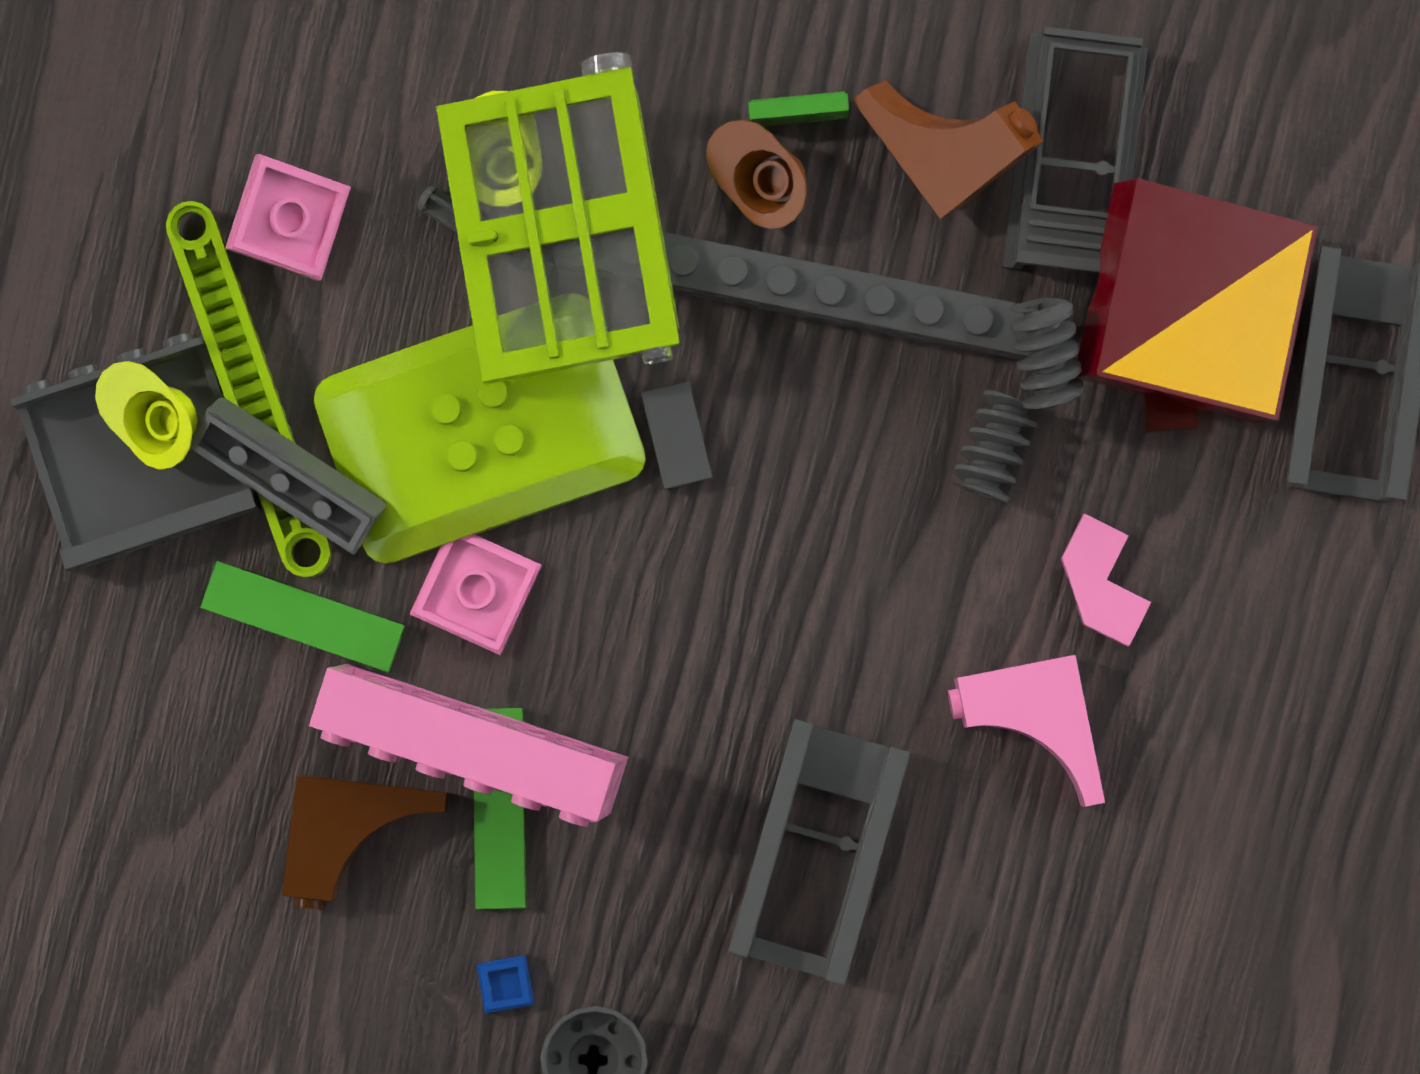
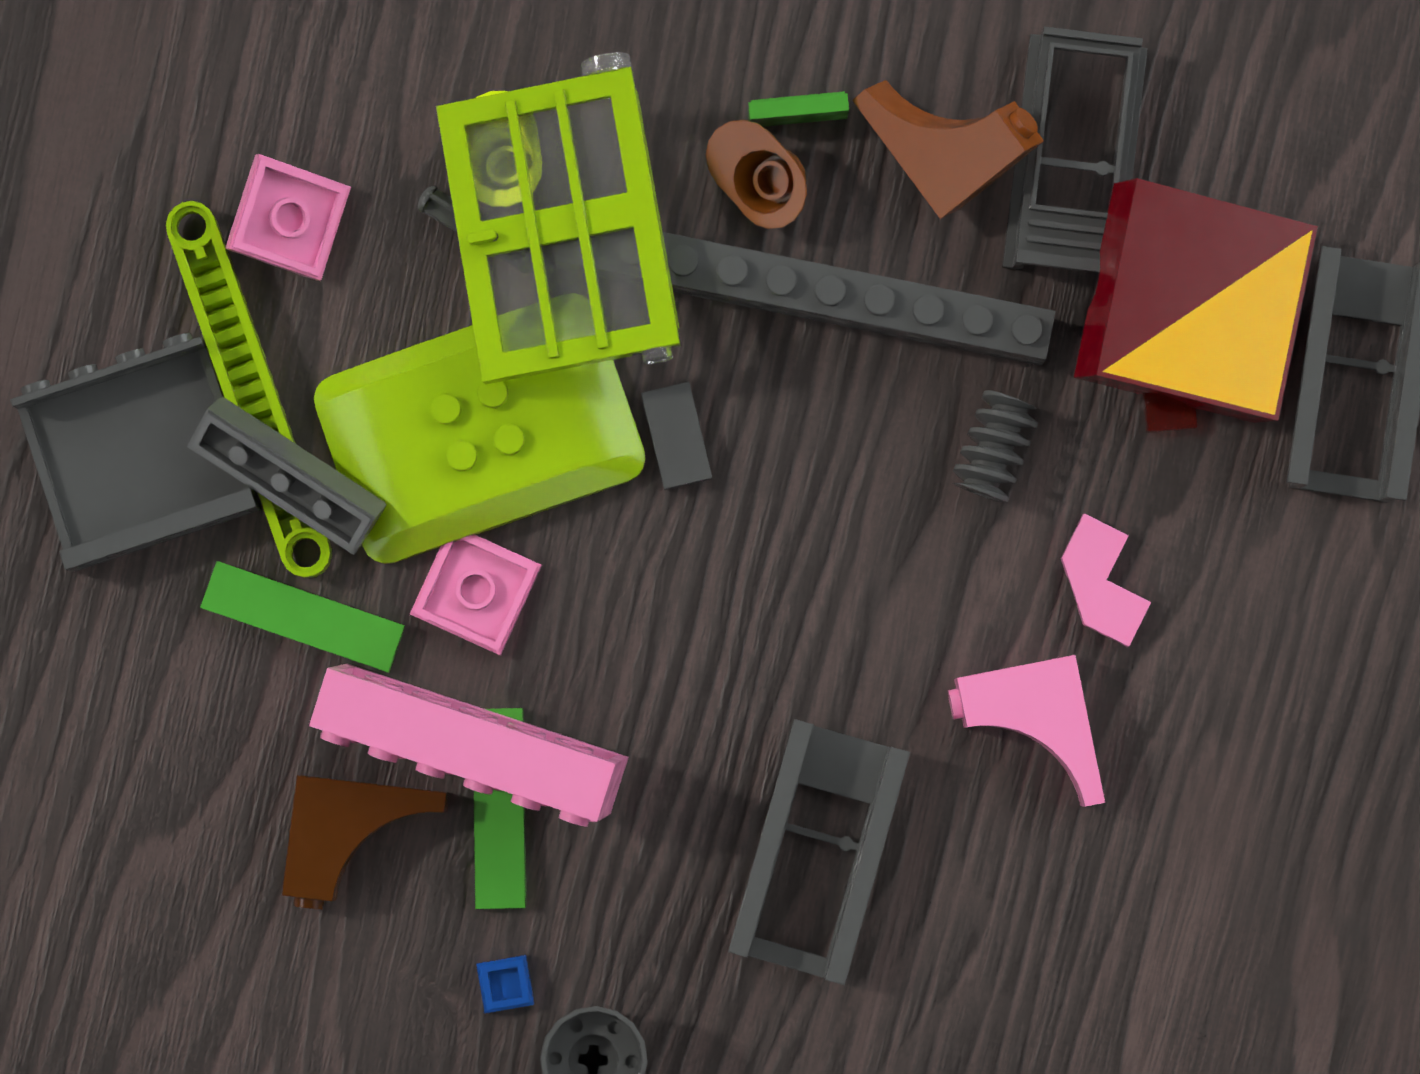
(146, 413): neon yellow piece -> none
(1050, 352): dark grey piece -> none

